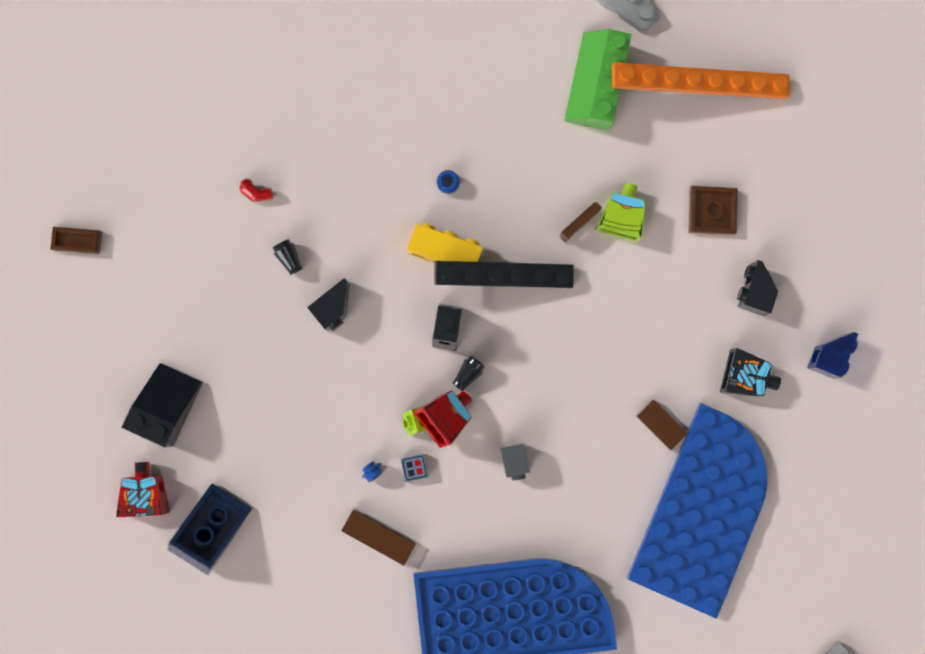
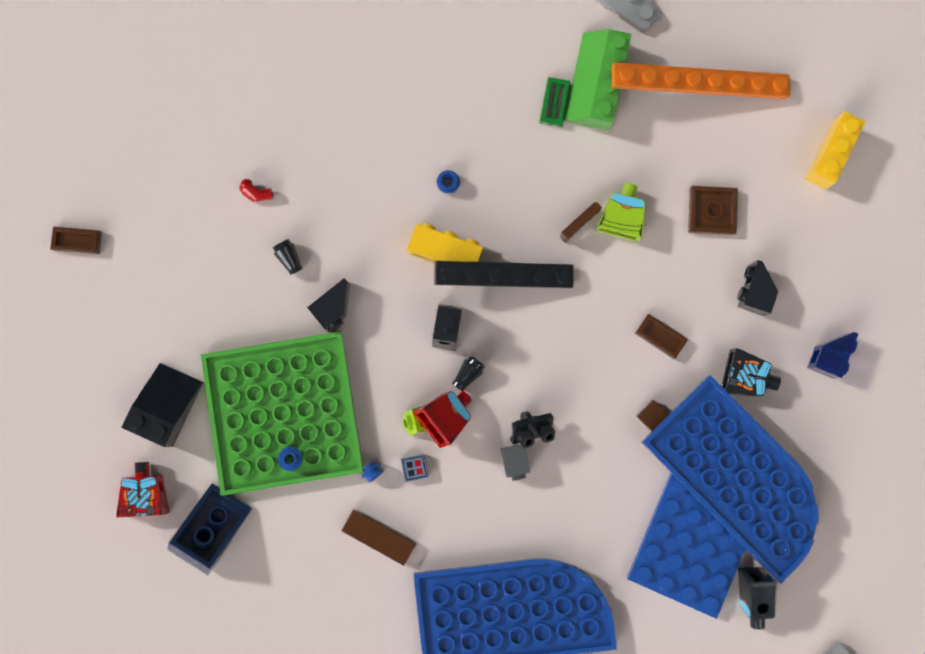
(281, 399): none -> bright green plate
(298, 458): none -> blue plate
(530, 428): none -> black hips
(551, 121): none -> green tile
(661, 336): none -> reddish brown tile
(739, 476): none -> blue plate
(757, 595): none -> black torso
(835, 150): none -> yellow brick

